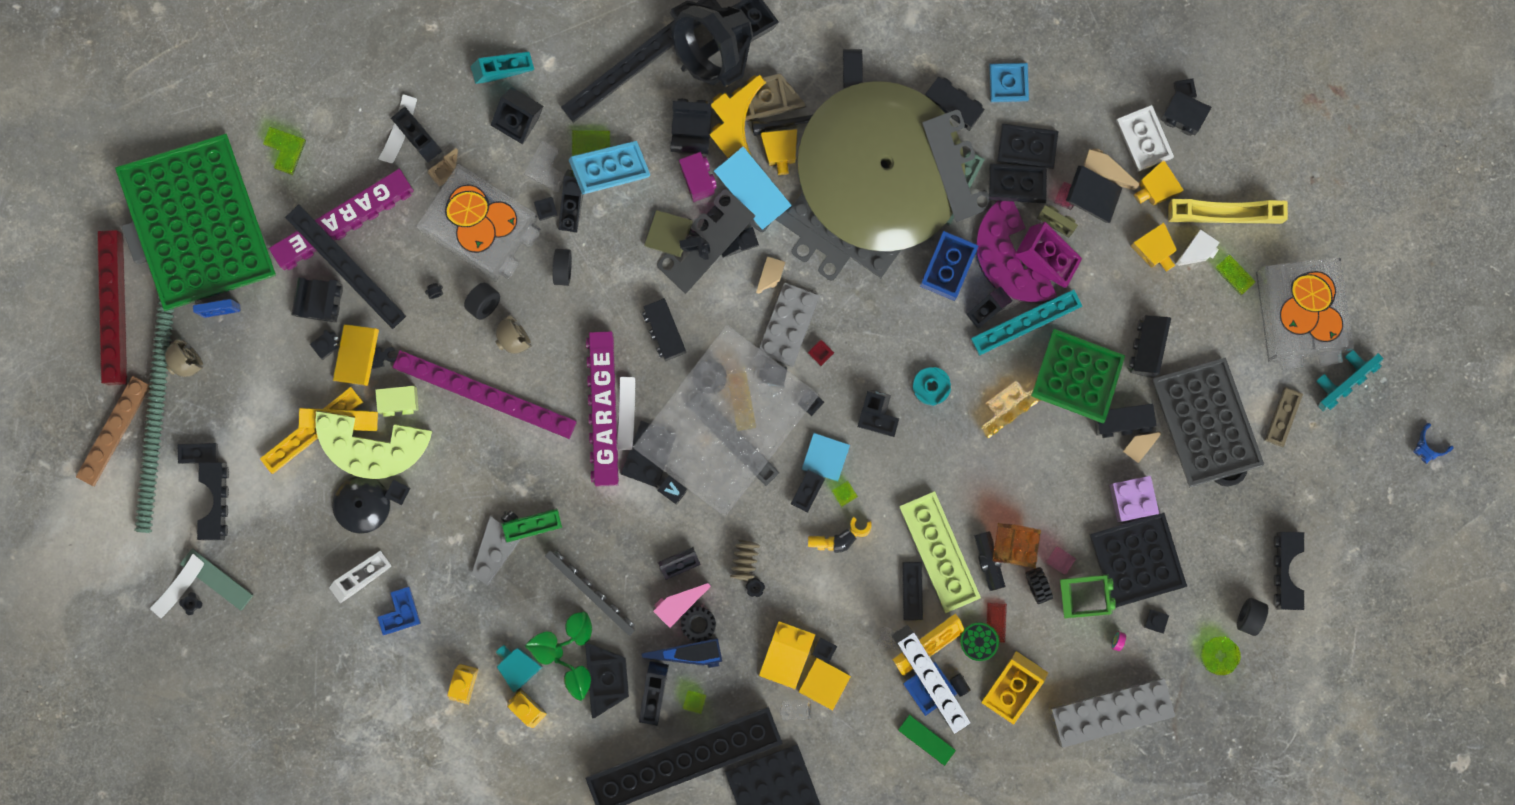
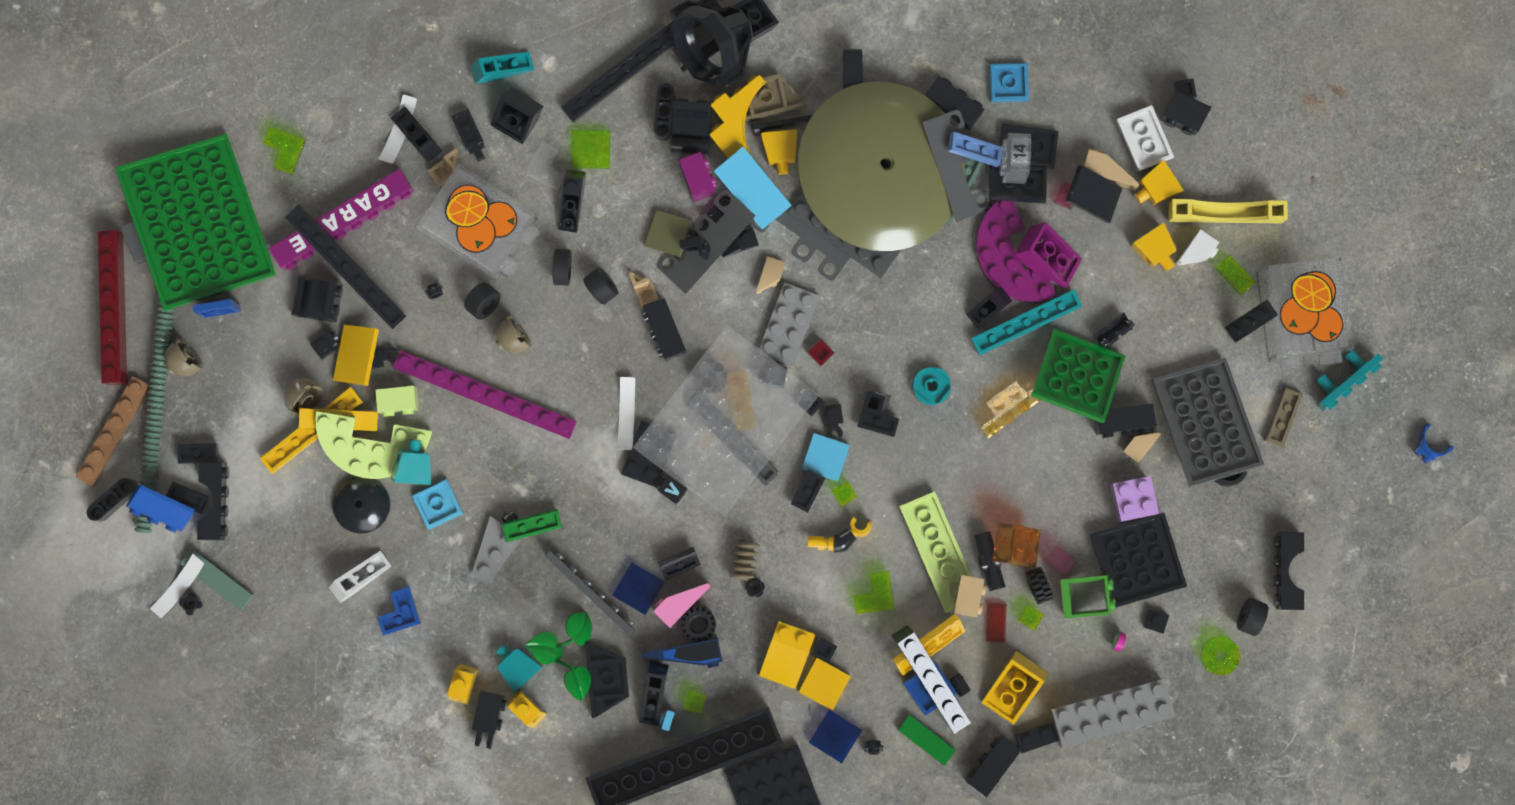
(103, 501): none -> black beam
(159, 508): none -> blue slope
(187, 496): none -> black plate
(301, 394): none -> dark tan cylinder
(397, 492): black plate -> none
(412, 465): none -> teal torso
(437, 504): none -> medium azure tile
(469, 133): none -> black hinge
(488, 716): none -> black hinge
(545, 208): black plate -> none
(600, 286): none -> black tyre
(603, 409): magenta brick -> none
(609, 167): medium azure plate -> none
(638, 588): none -> clear blue plate
(644, 289): none -> tan slope
(664, 103): none -> black beam
(666, 719): none -> medium azure plate
(833, 416): none -> black plate
(835, 736): none -> clear blue plate
(873, 747): none -> black plate
(880, 598): none -> clear neon green plate
(912, 591): black tile -> none
(949, 266): blue brick -> none
(969, 596): none -> tan brick
(974, 149): none -> medium blue plate
(980, 641): tile -> none
(993, 765): none -> black brick
(1015, 158): none -> clear brick
(1030, 617): none -> clear neon green plate
(1036, 737): none -> black plate
(1064, 225): olive plate -> none
(1111, 331): none -> black hinge
(1149, 345): black slope -> none
(1251, 321): none -> black plate

